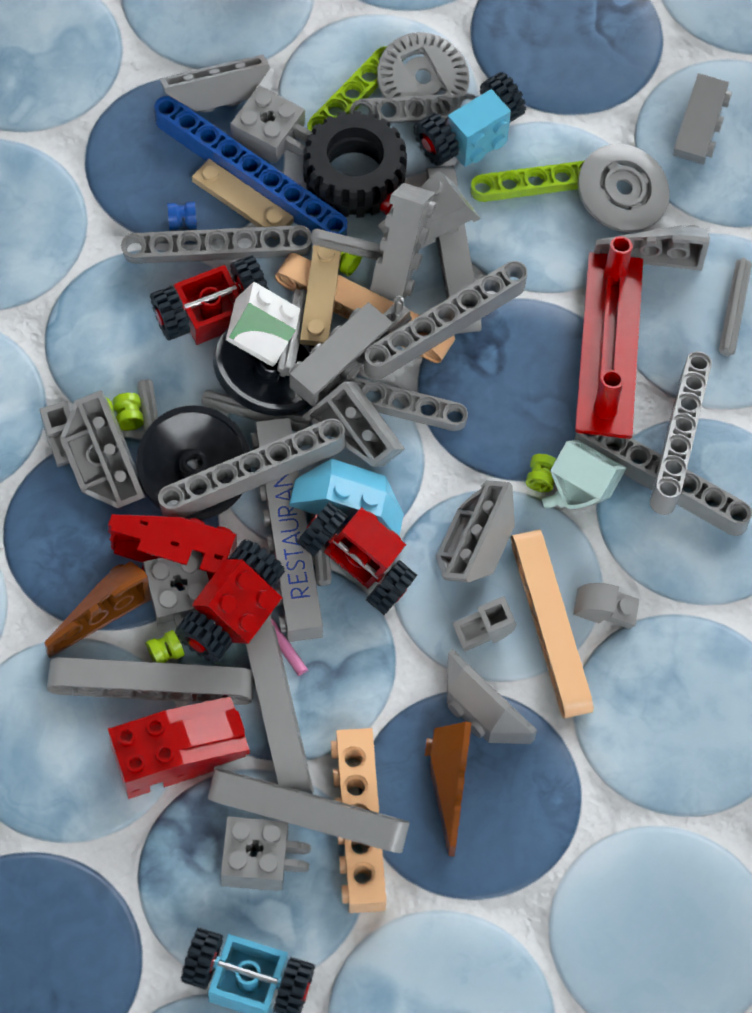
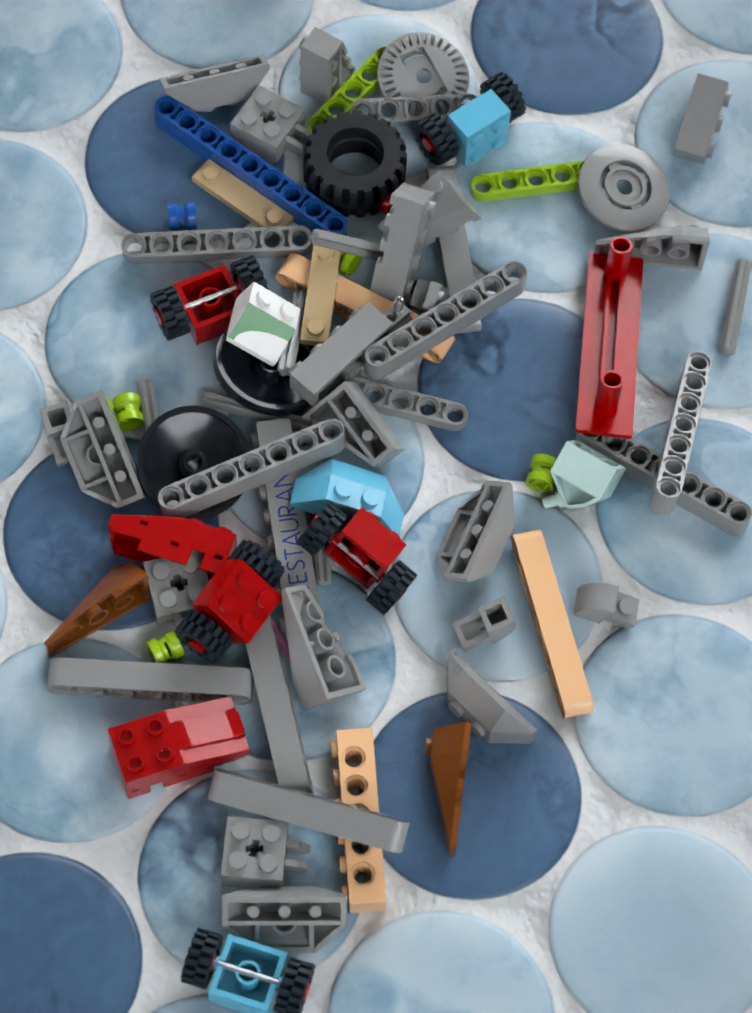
(285, 916): none -> light grey wedge
(317, 661): none -> light grey wedge
(323, 65): none -> light grey wedge
(427, 295): none -> light grey brick

